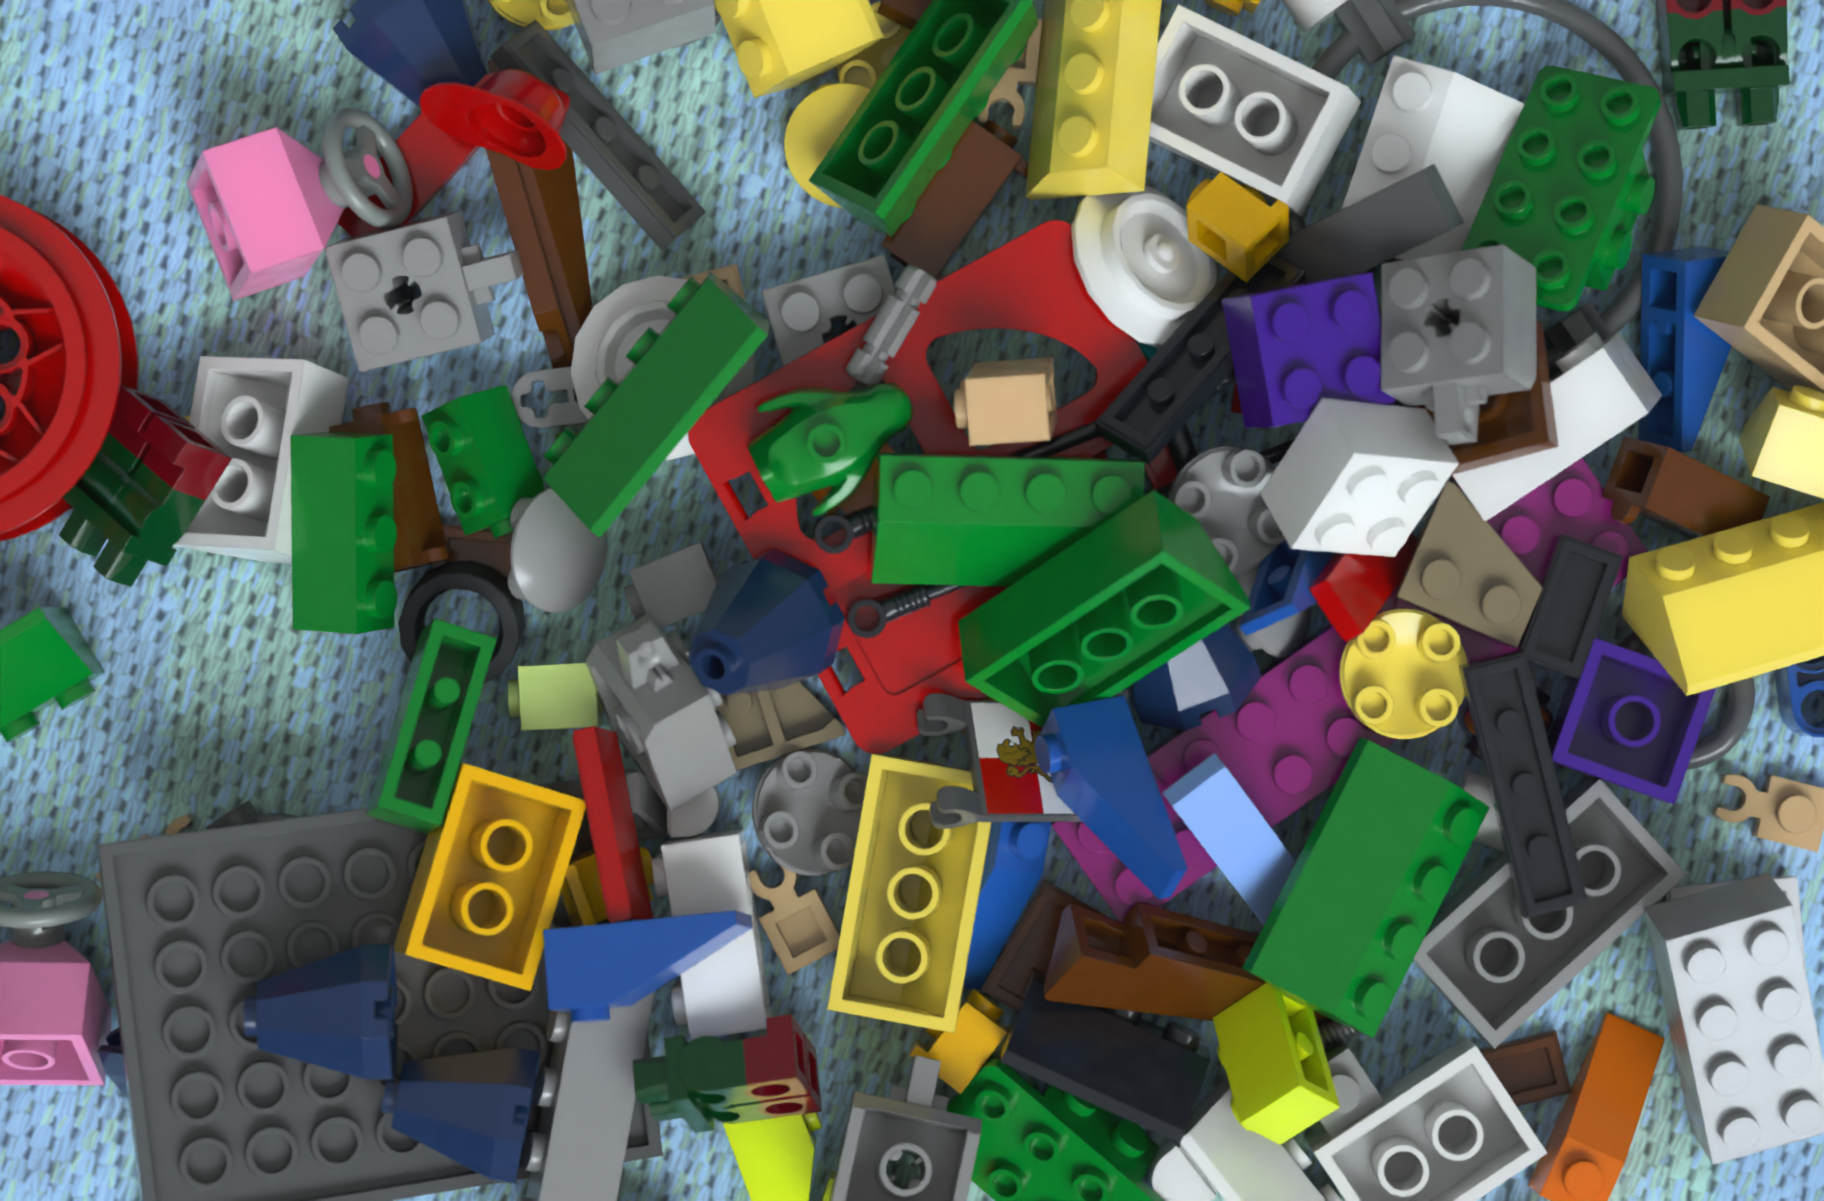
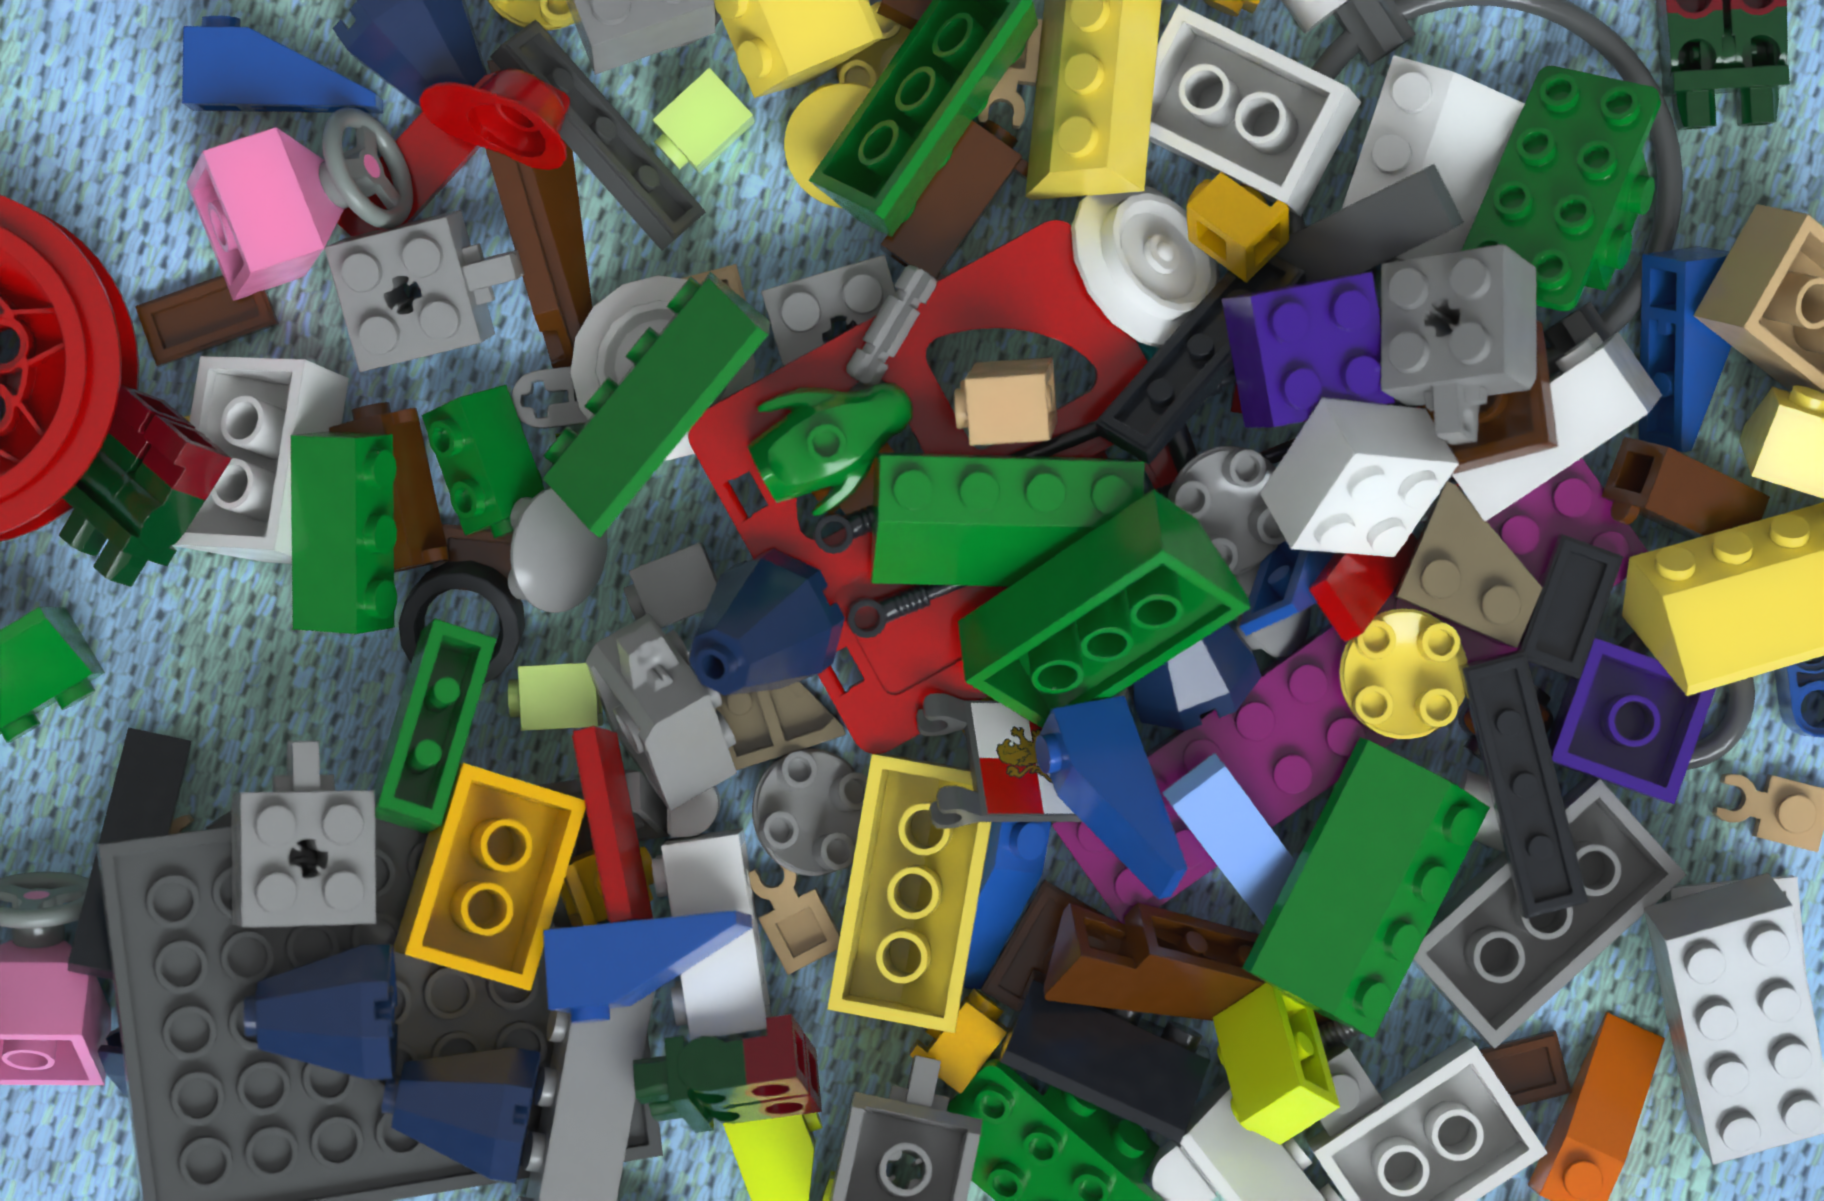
(139, 807): none -> black tile
(201, 319): none -> reddish brown tile
(247, 72): none -> blue slope
(333, 823): none -> light grey hinge
(701, 122): none -> yellowish green brick

